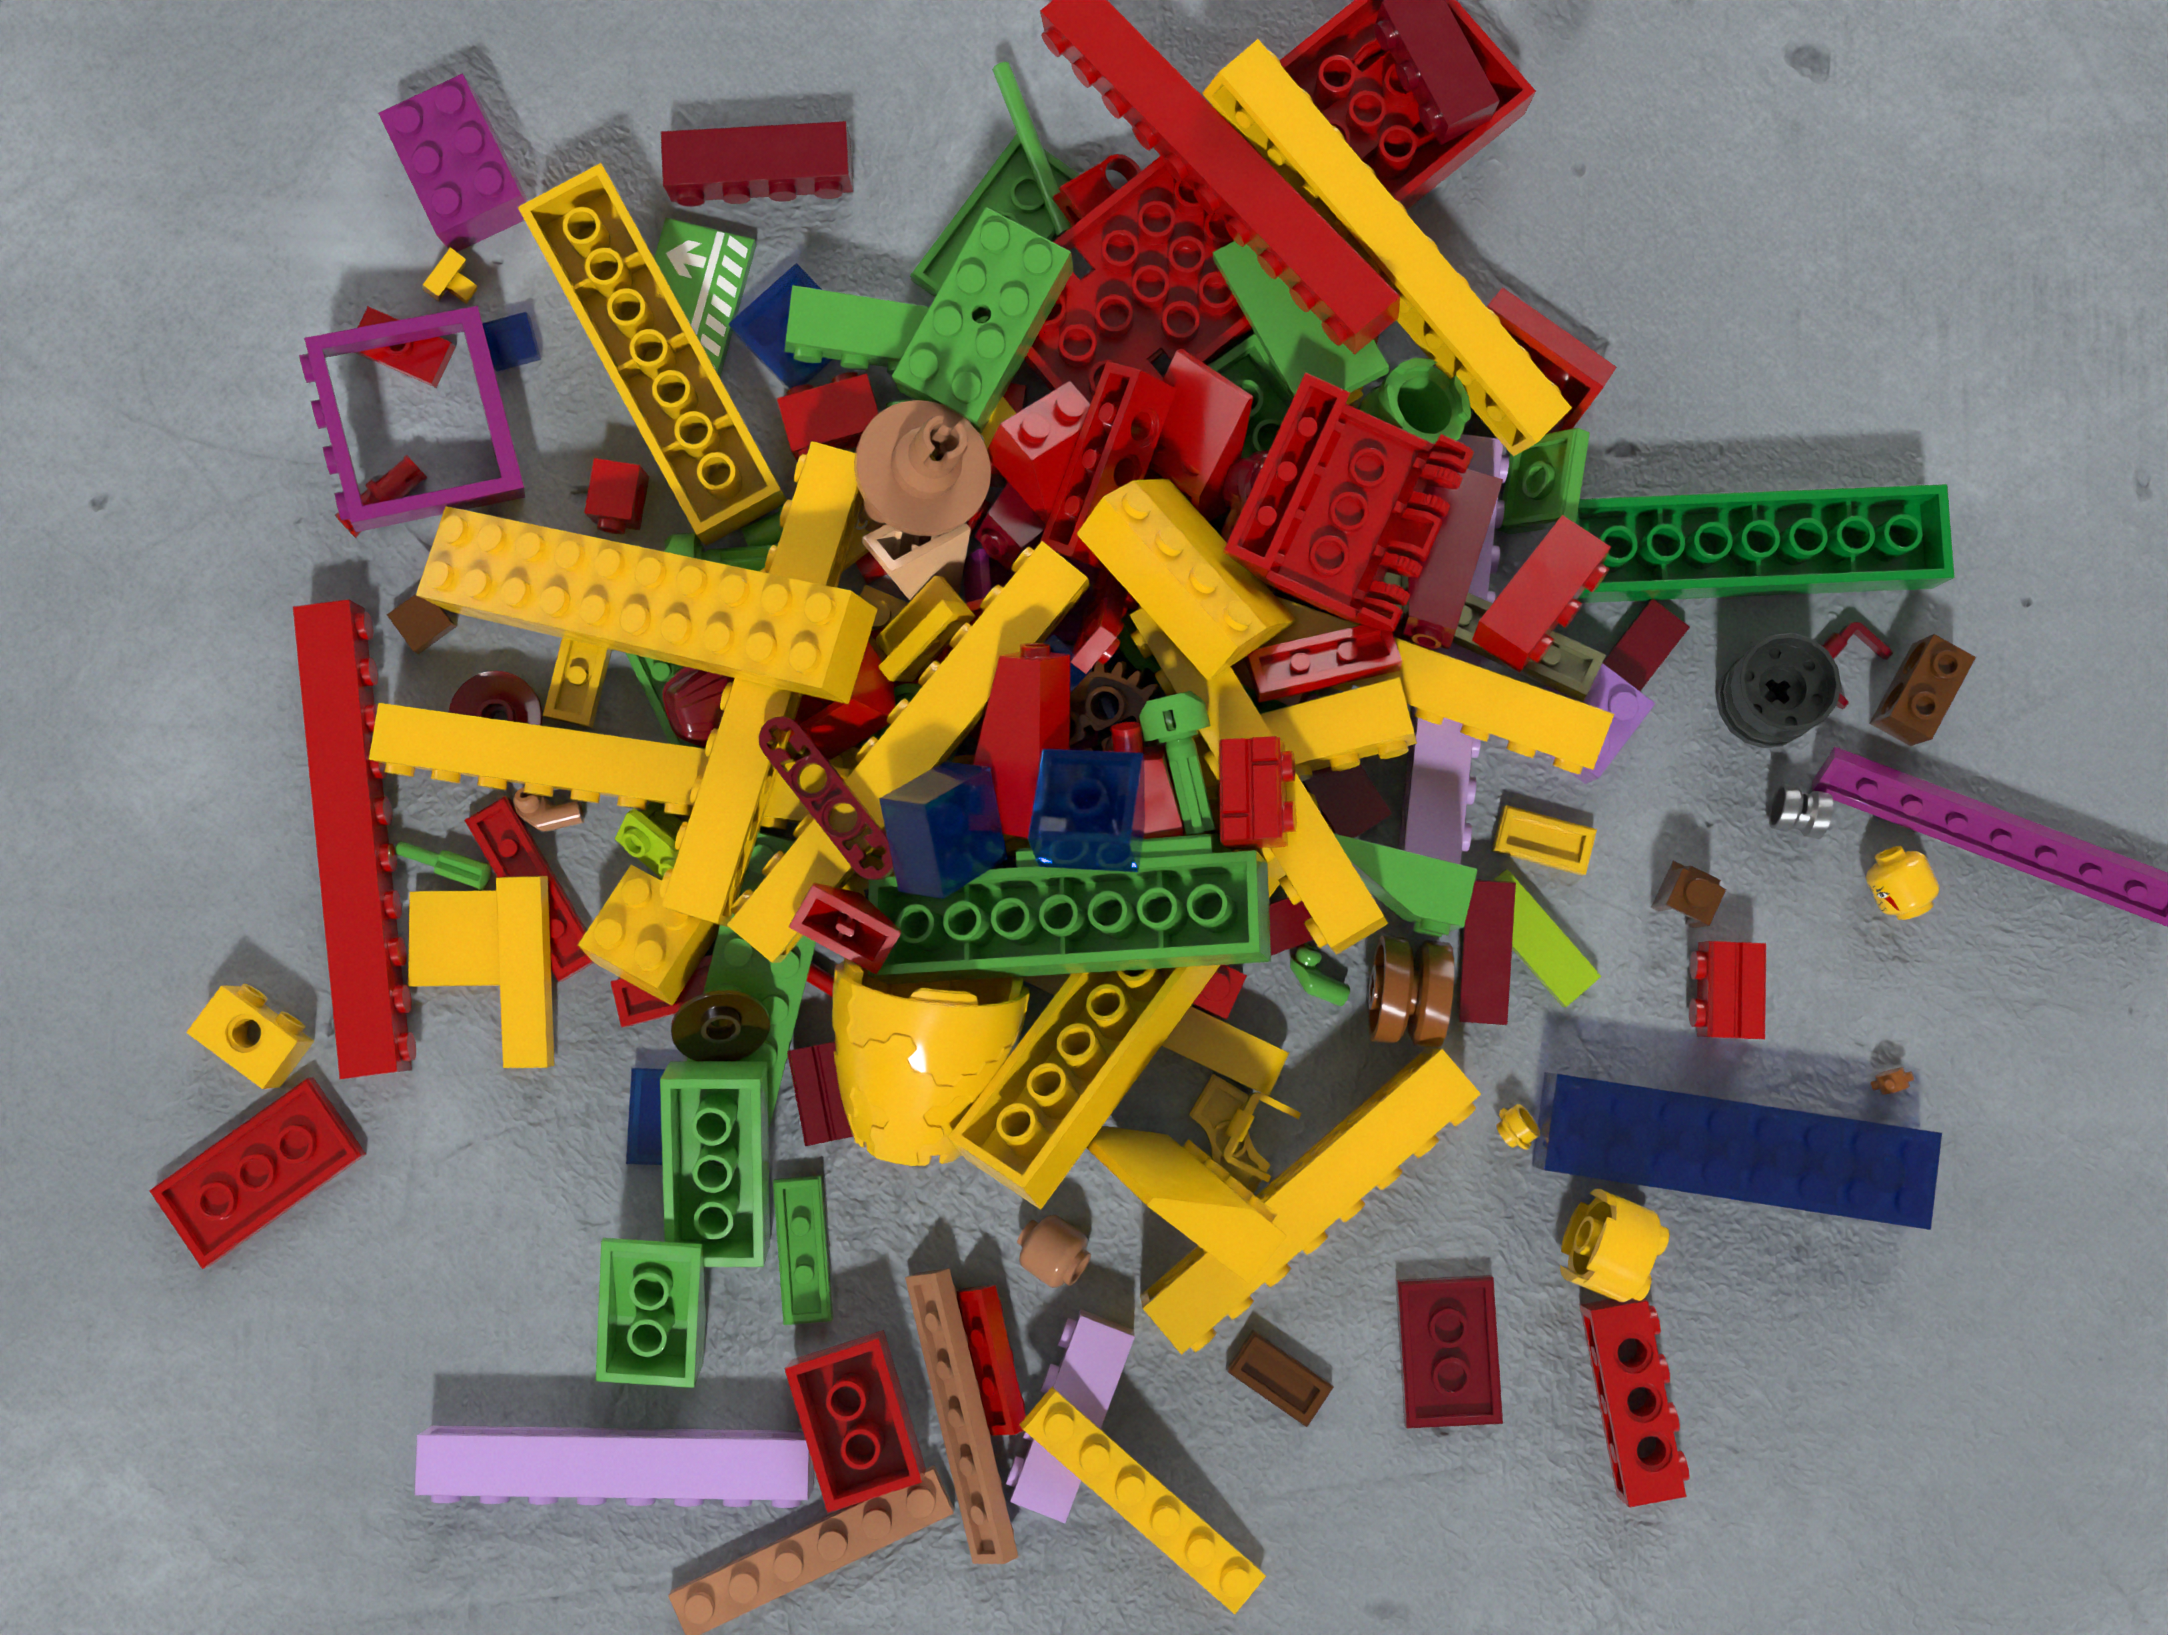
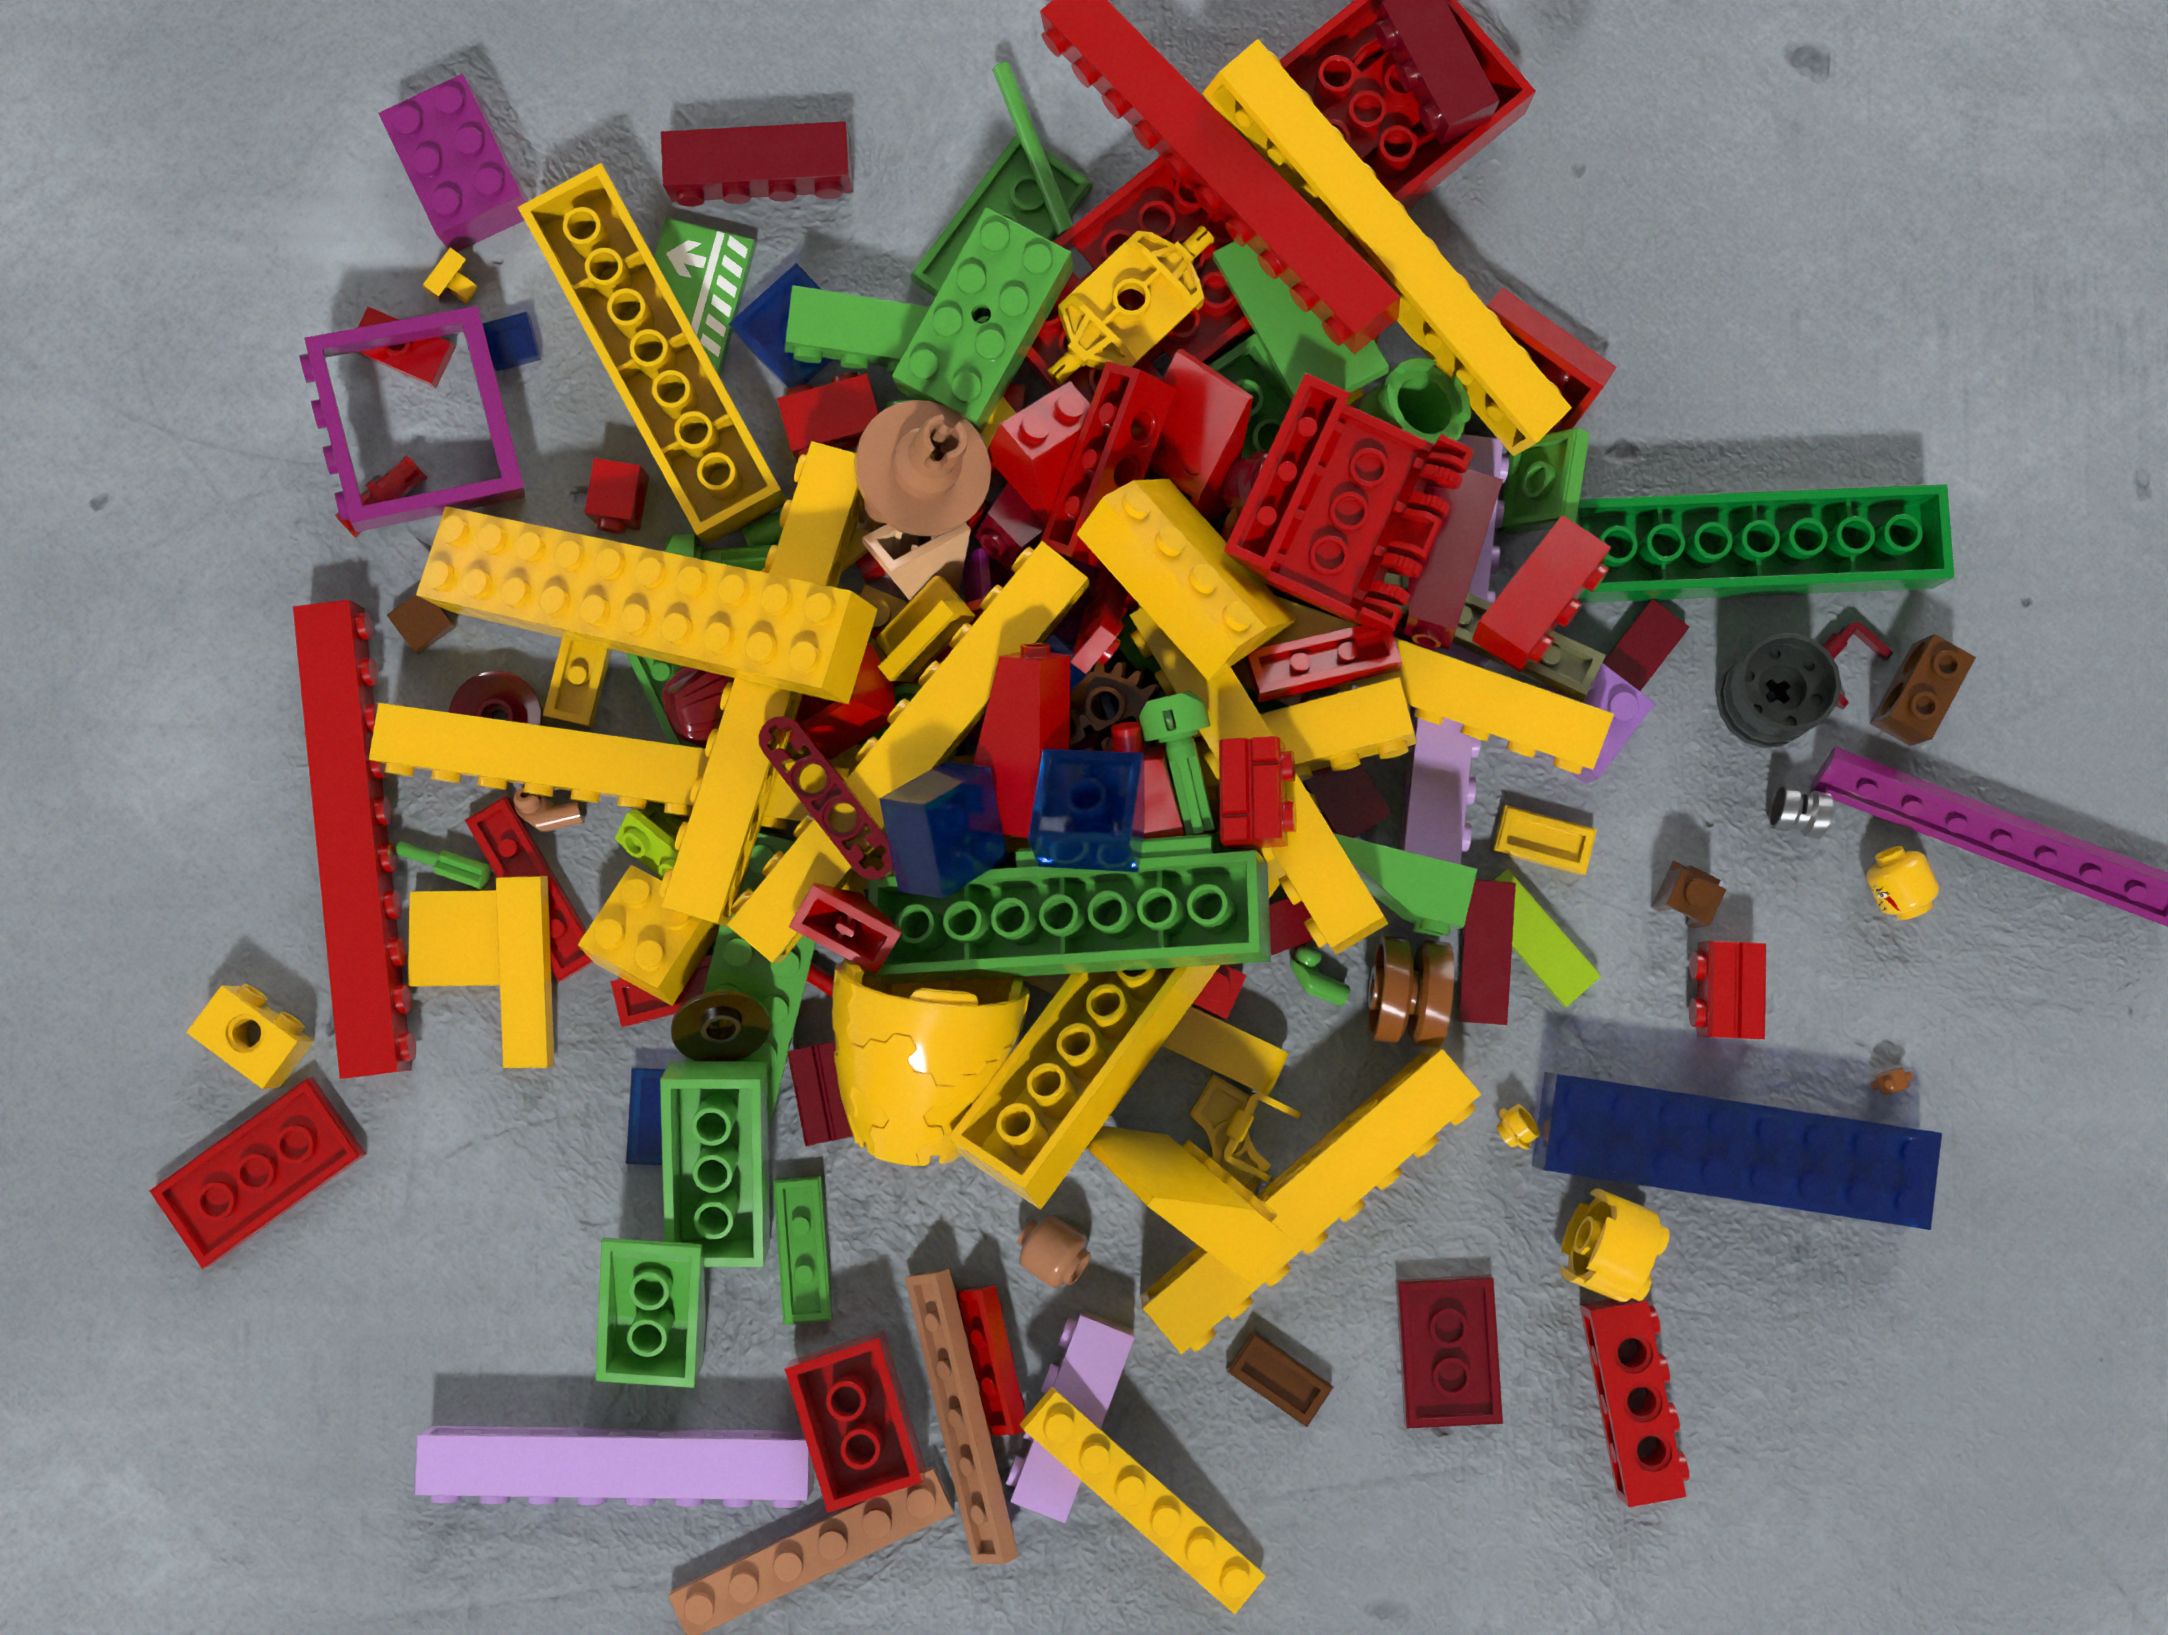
(1092, 187): red piece -> none
(1104, 330): none -> yellow plate

